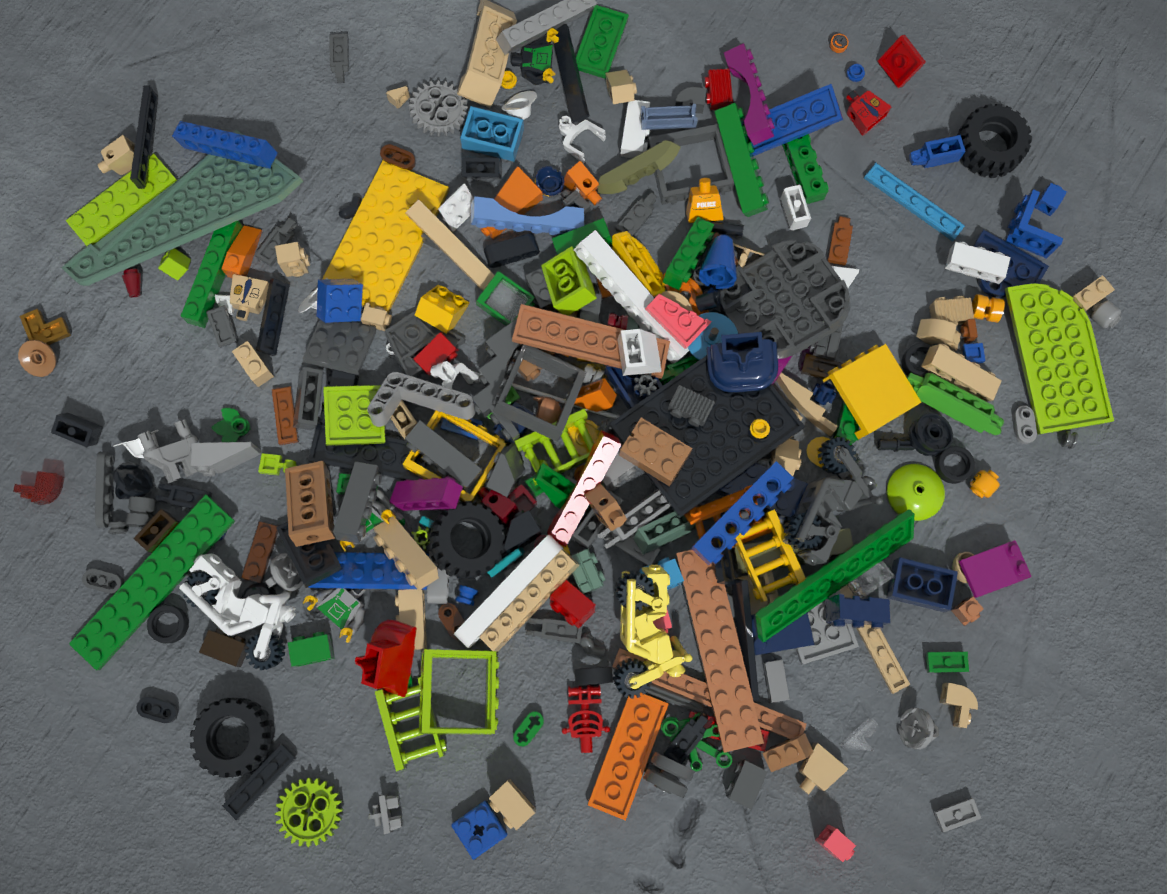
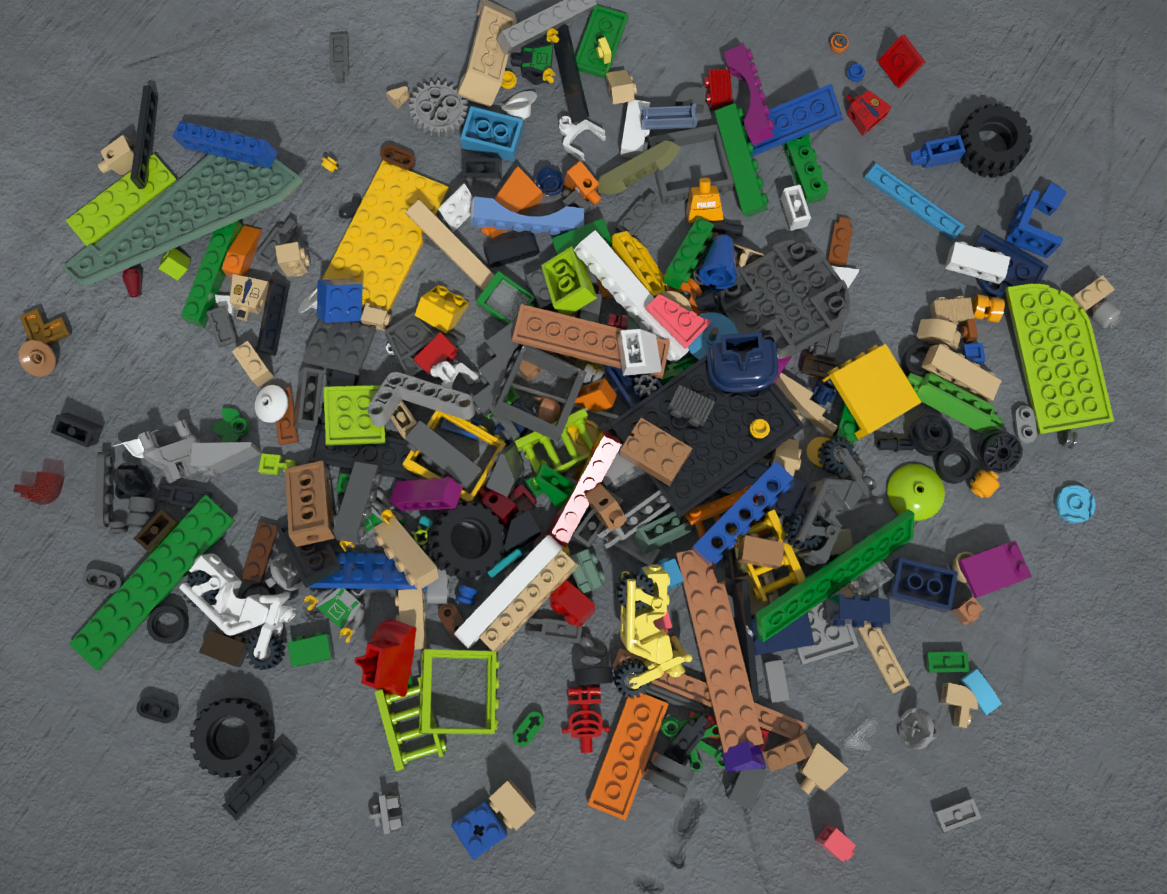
(277, 403): none -> white dish
(326, 816): lime gear -> none
(329, 163): none -> yellow plate
(603, 50): none -> light yellow plate
(743, 757): none -> dark purple slope
(760, 551): none -> medium nougat brick
(985, 695): none -> medium azure slope
(1009, 455): none -> black wheel
(1075, 504): none -> medium azure tile

